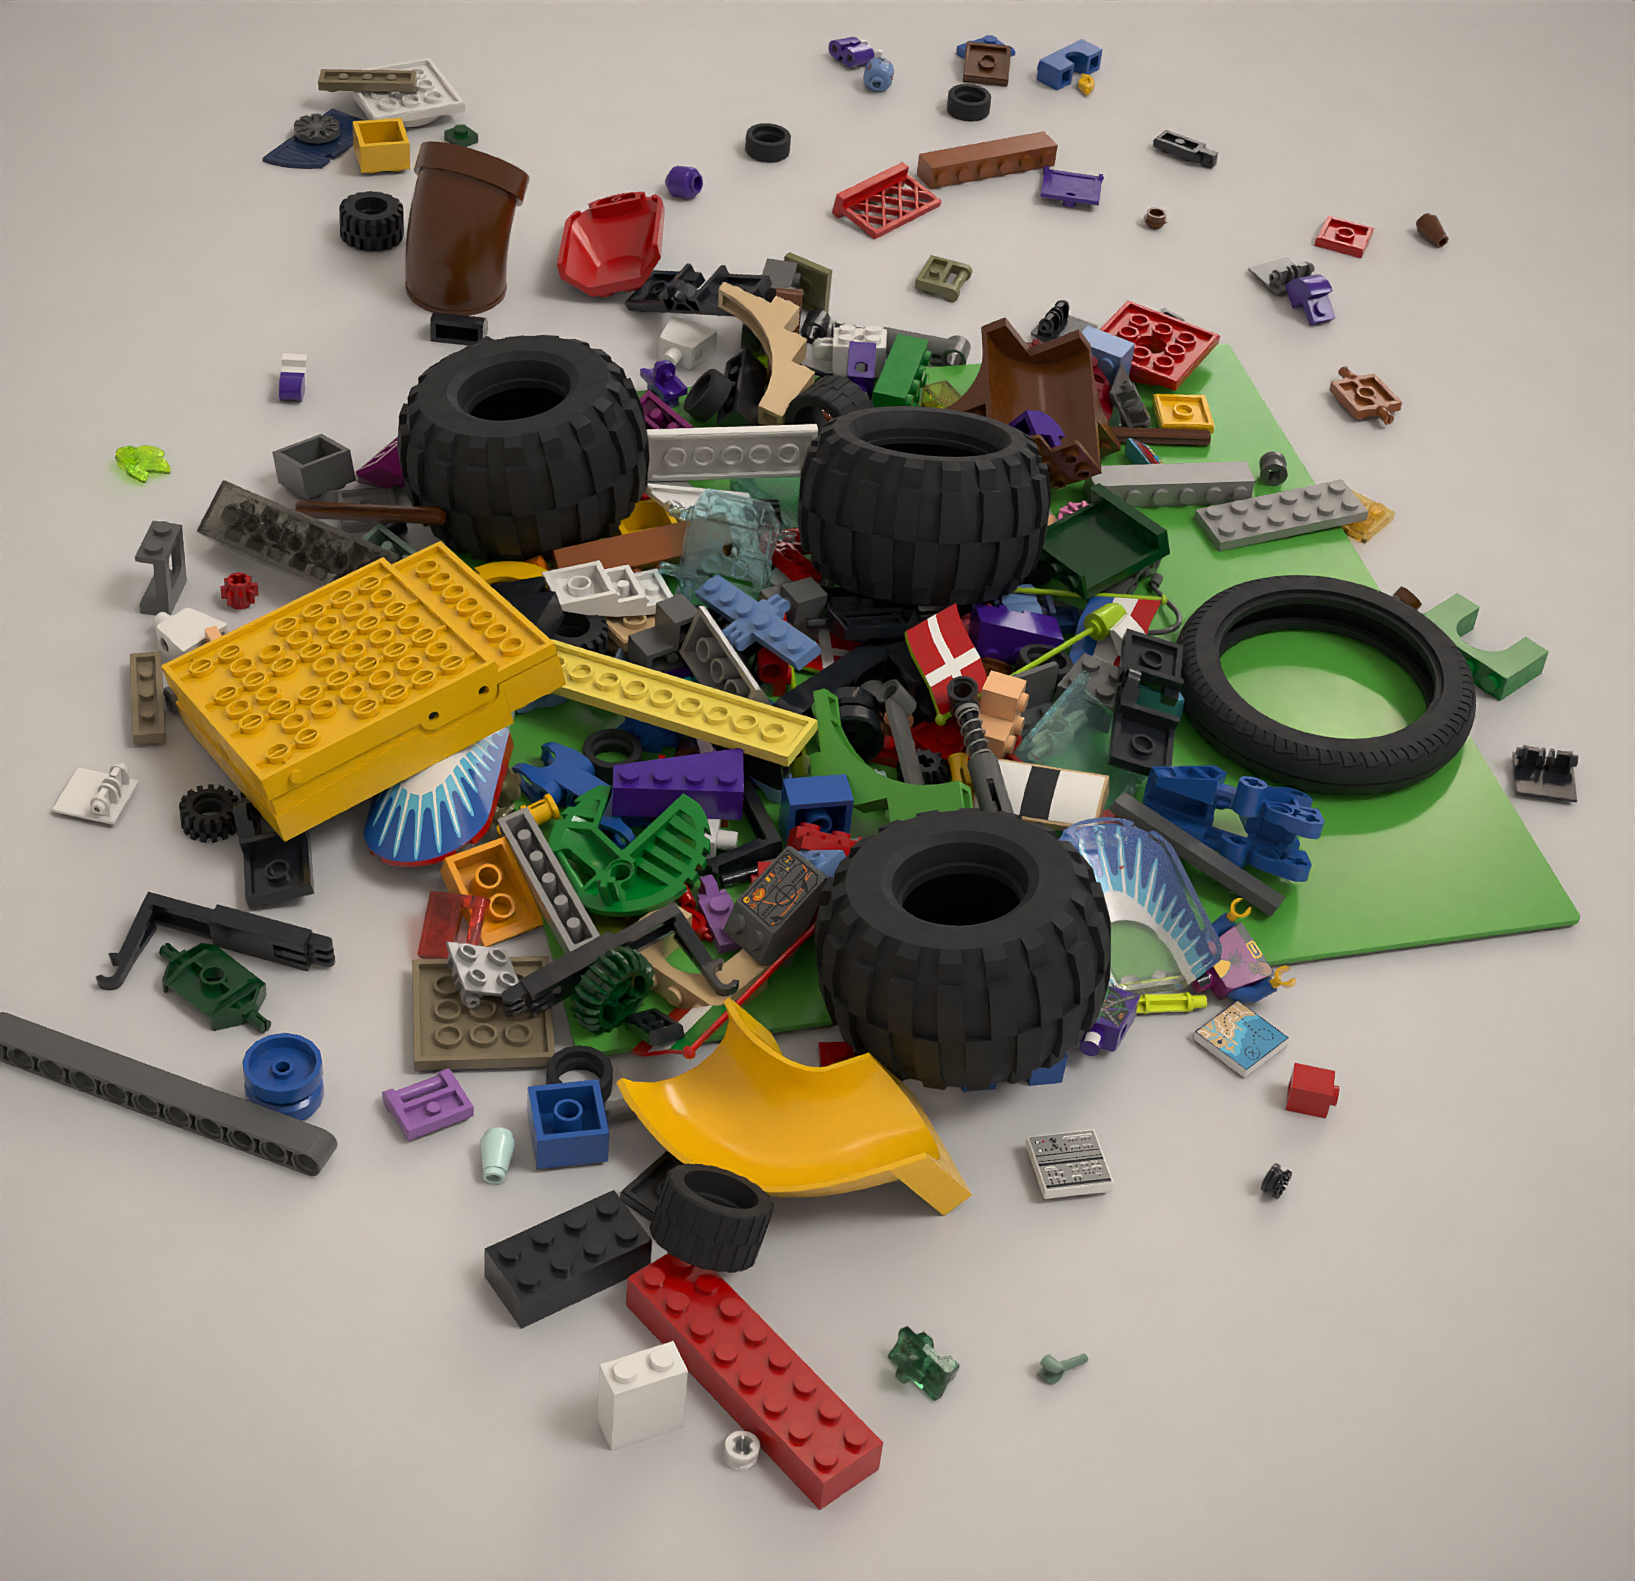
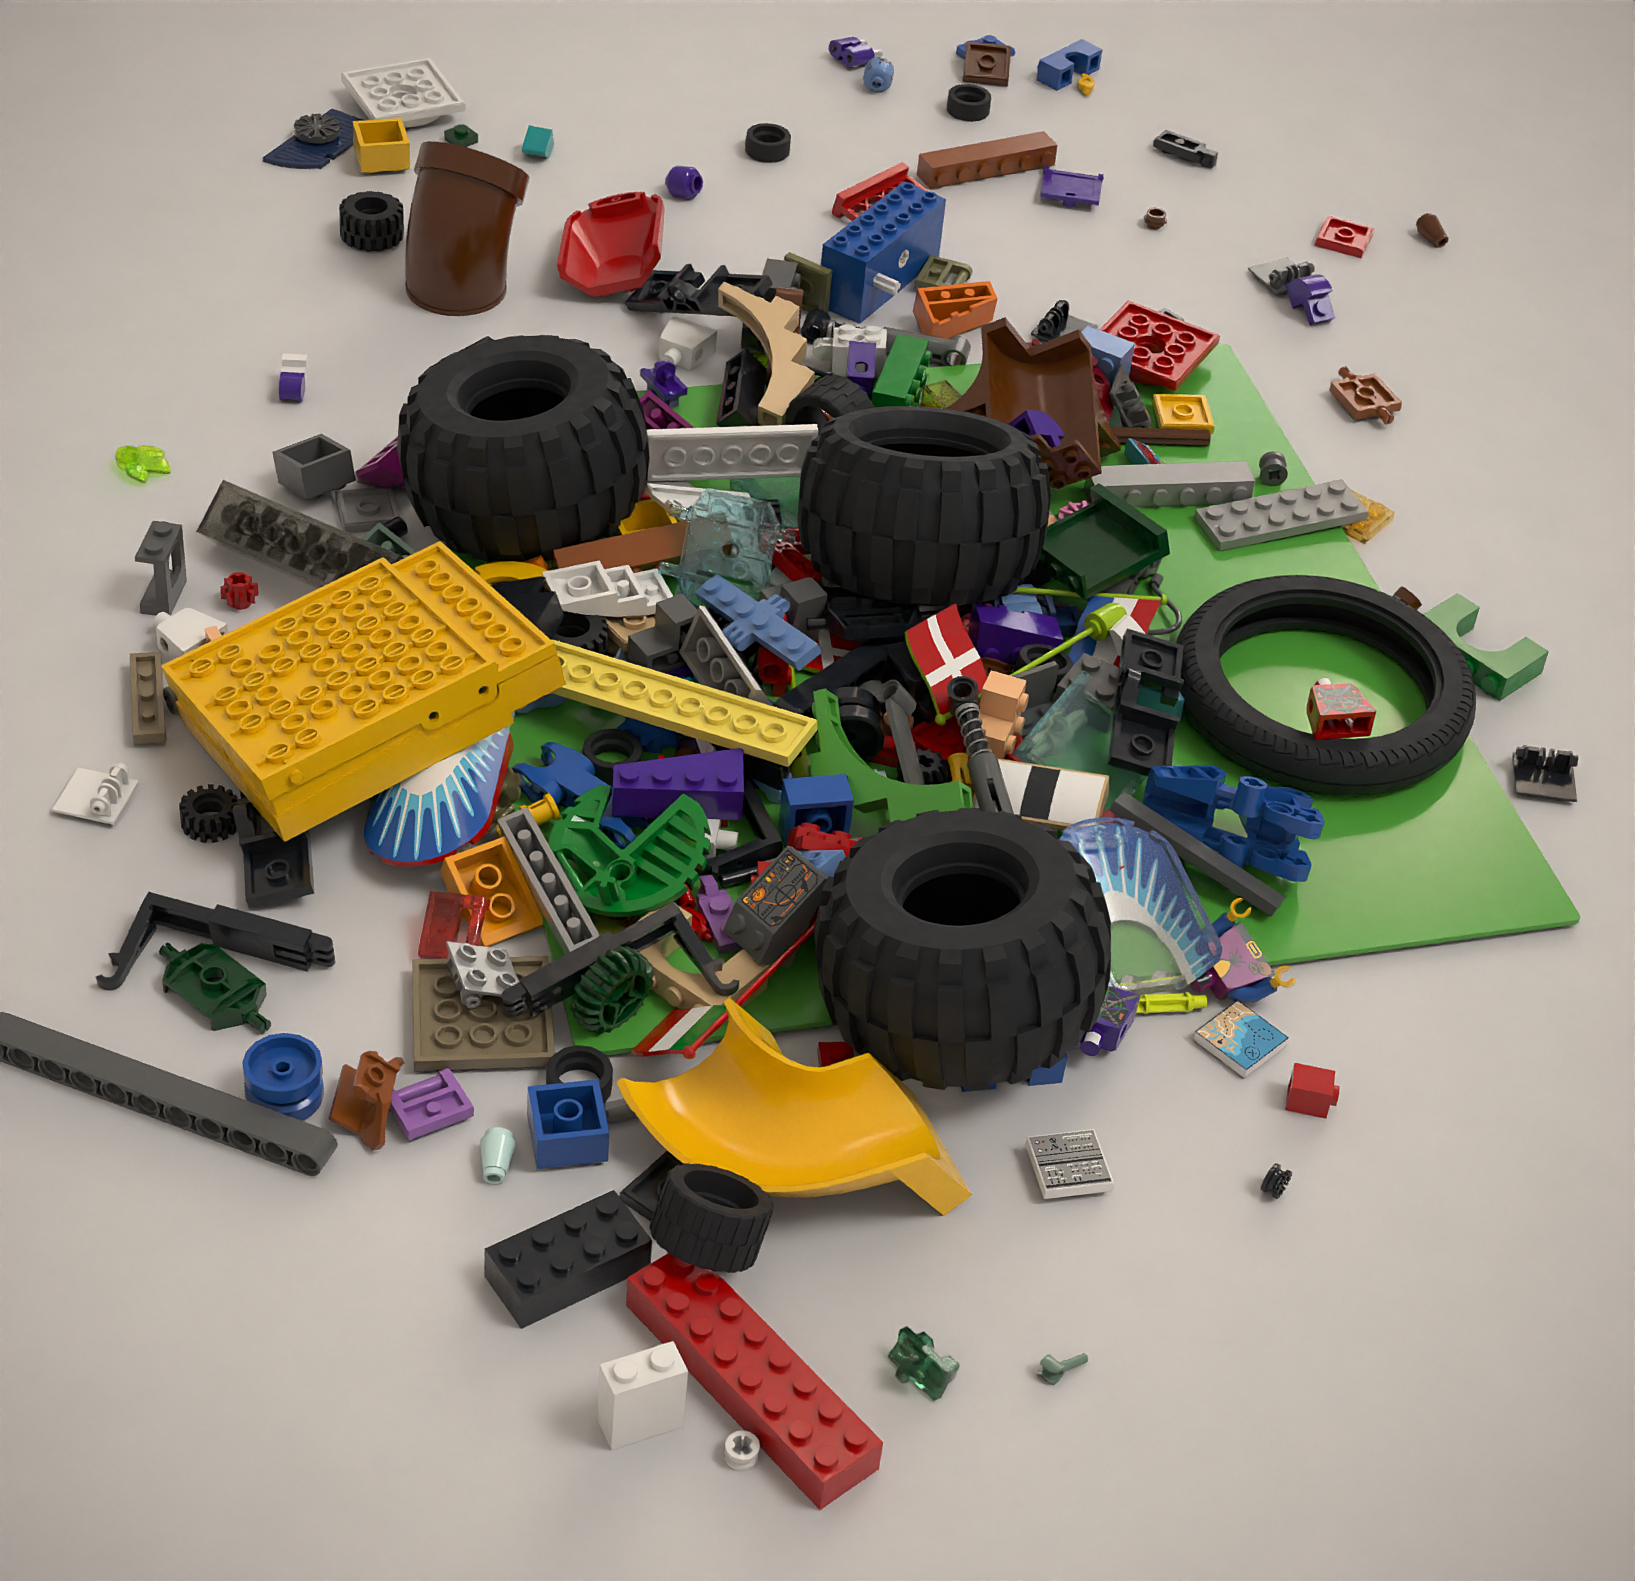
(365, 1097): none -> dark orange piece
(367, 80): dark tan plate -> none
(372, 512): reddish brown axle -> none
(457, 328): black brick -> none
(538, 141): none -> teal brick
(654, 1026): black tile -> none
(707, 395): black tyre -> none
(883, 250): none -> blue piece
(954, 308): none -> orange wedge
(1338, 711): none -> red torso

